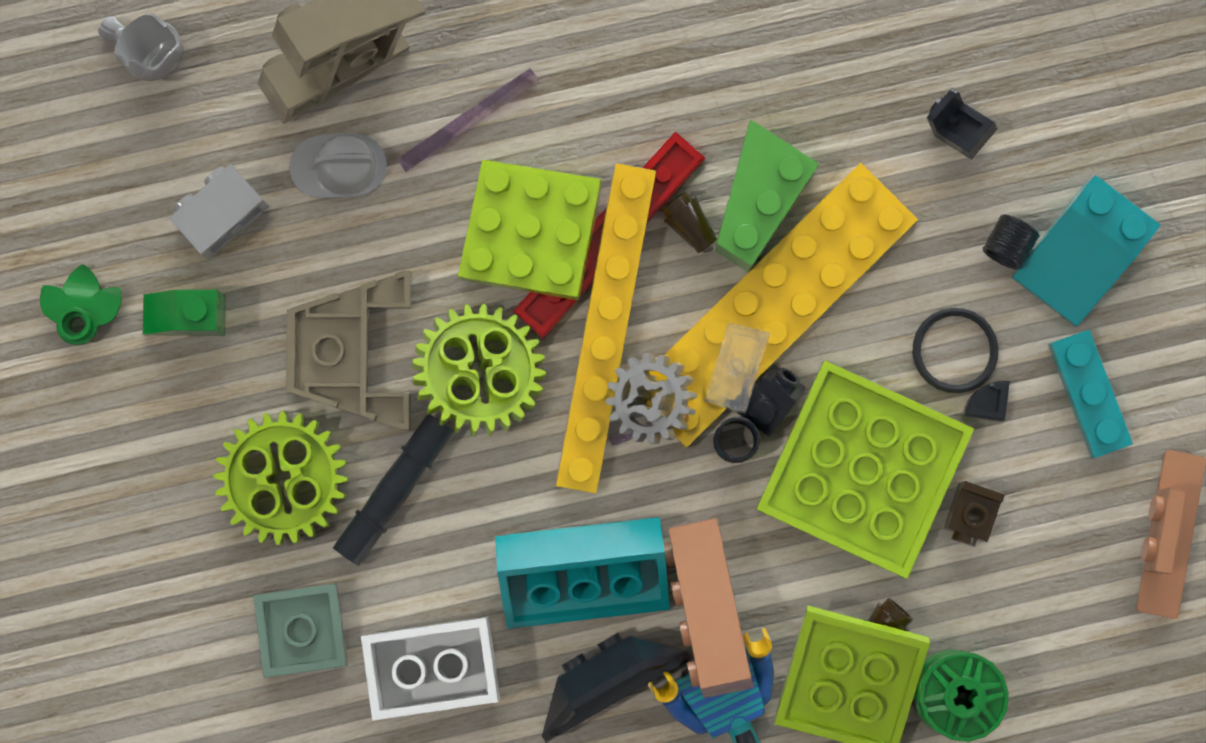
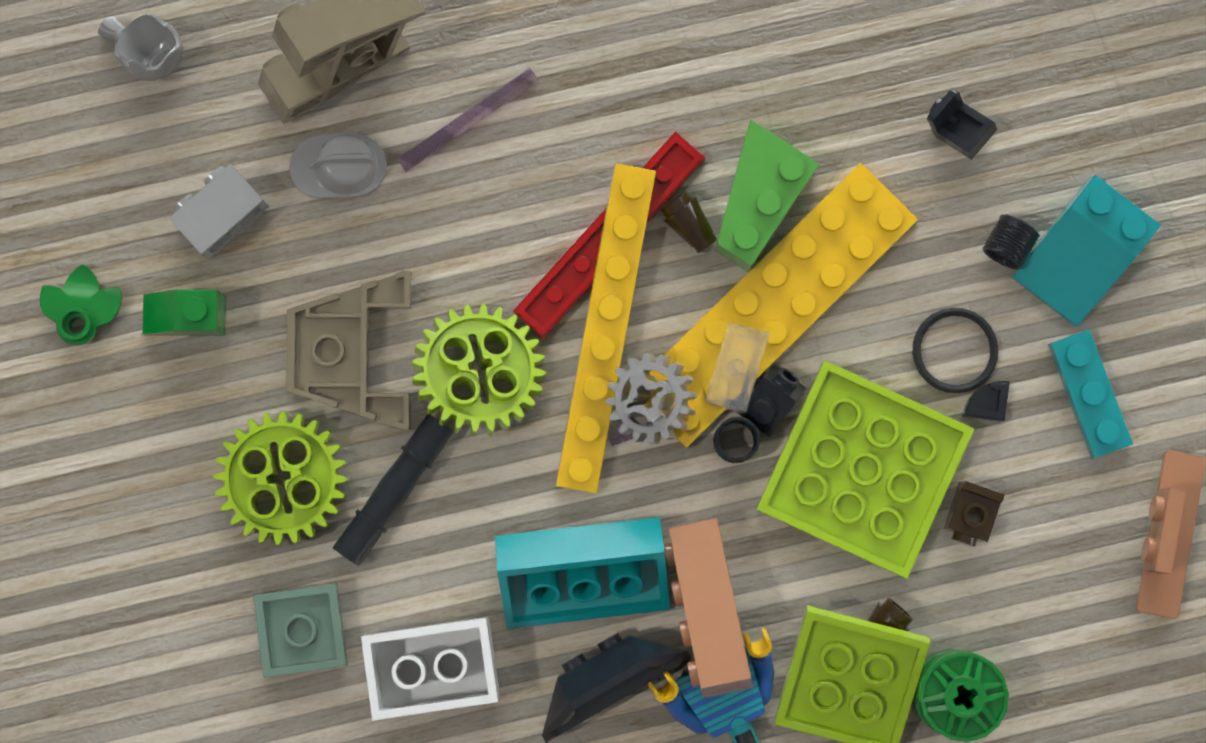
(530, 229): lime plate -> none

